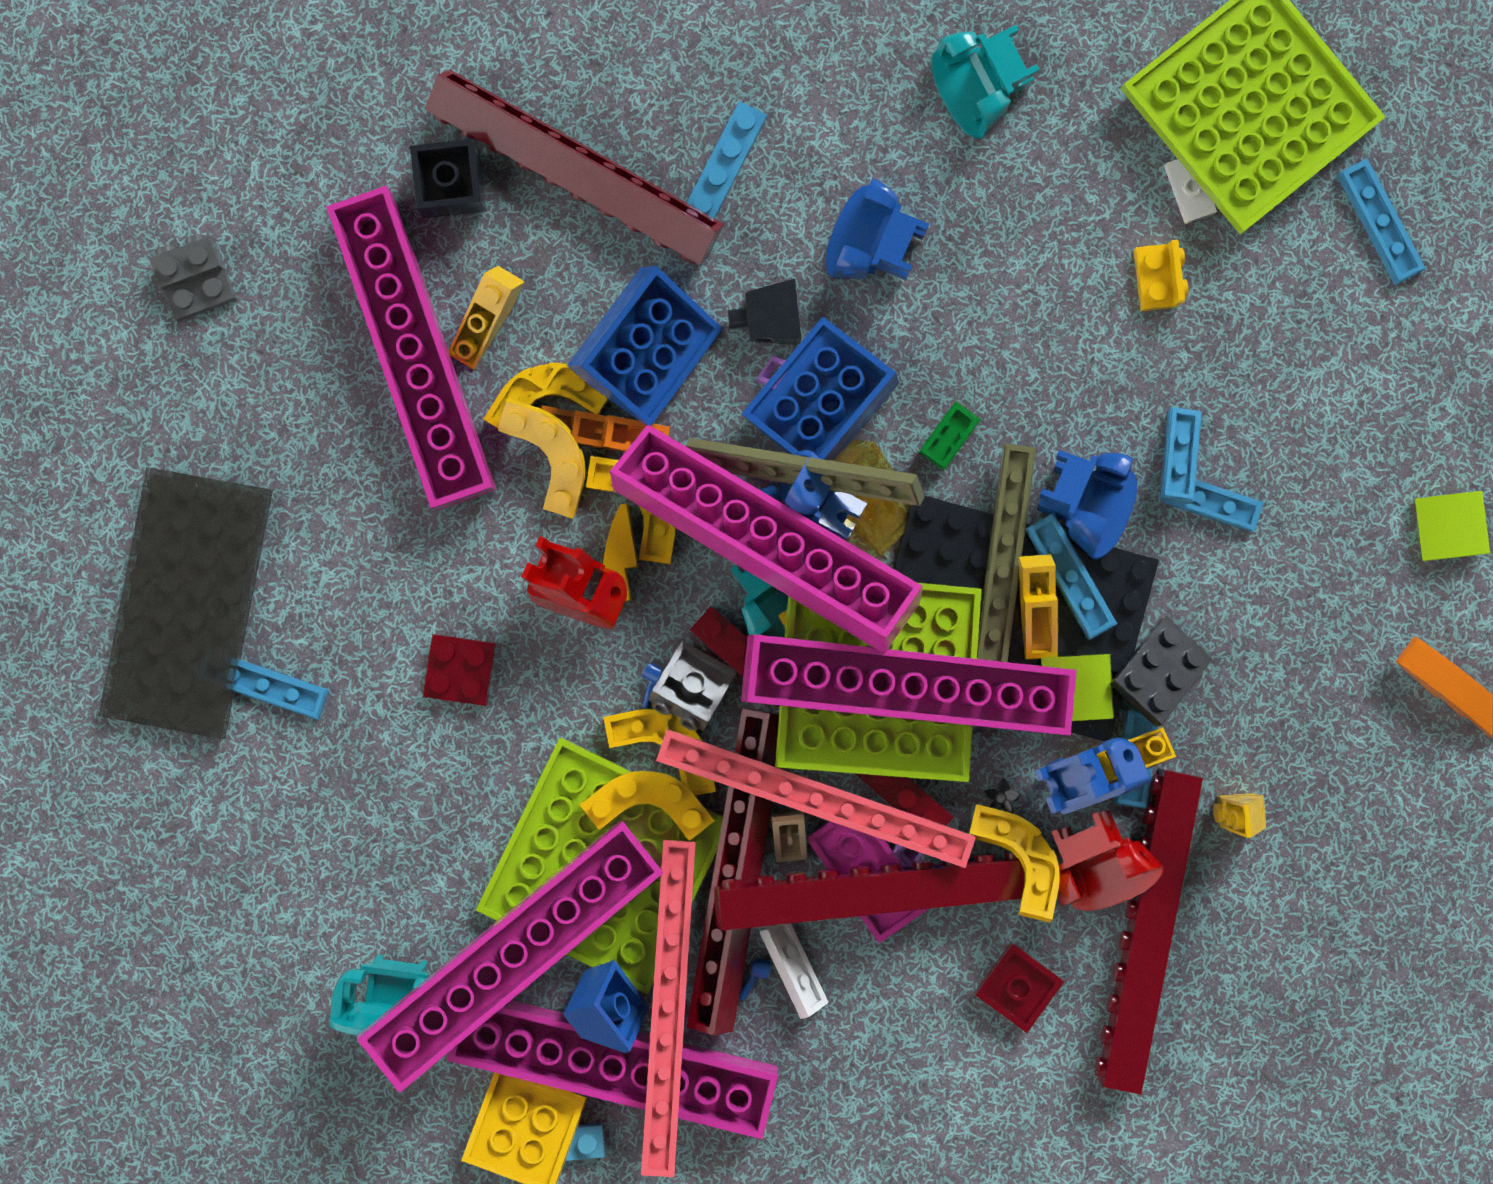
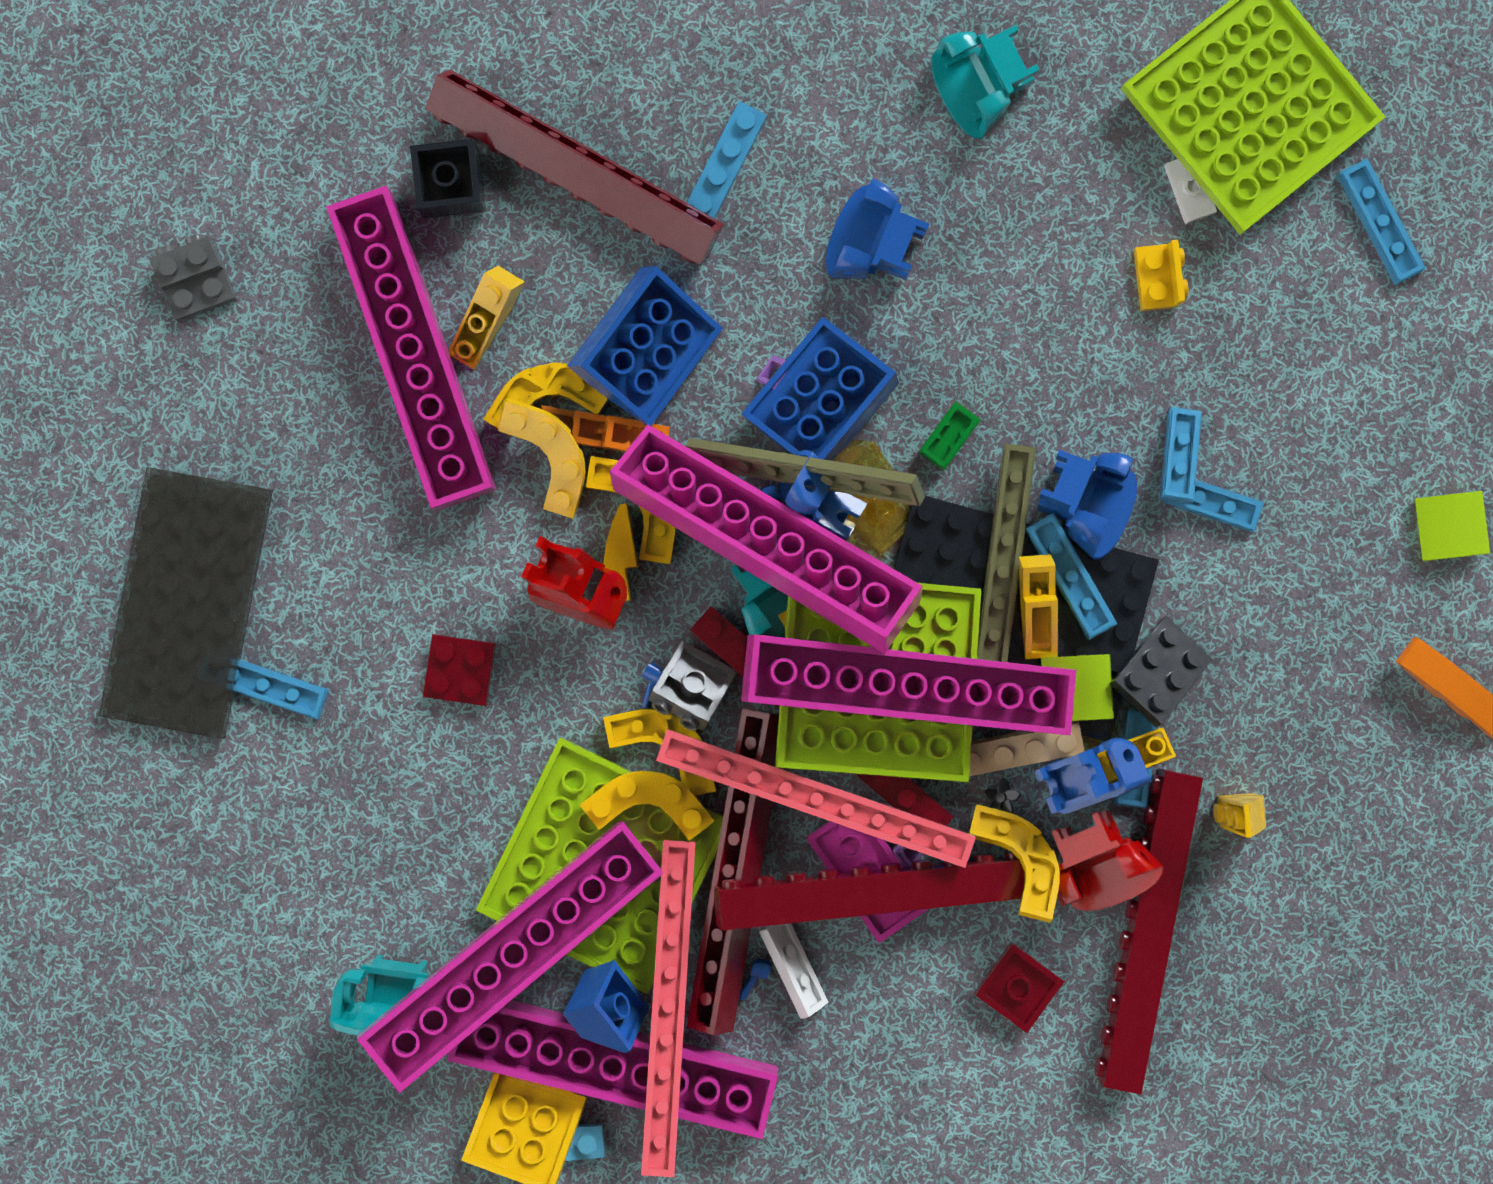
(770, 314): black torso -> none
(789, 835): tan slope -> none
(1022, 749): none -> tan plate

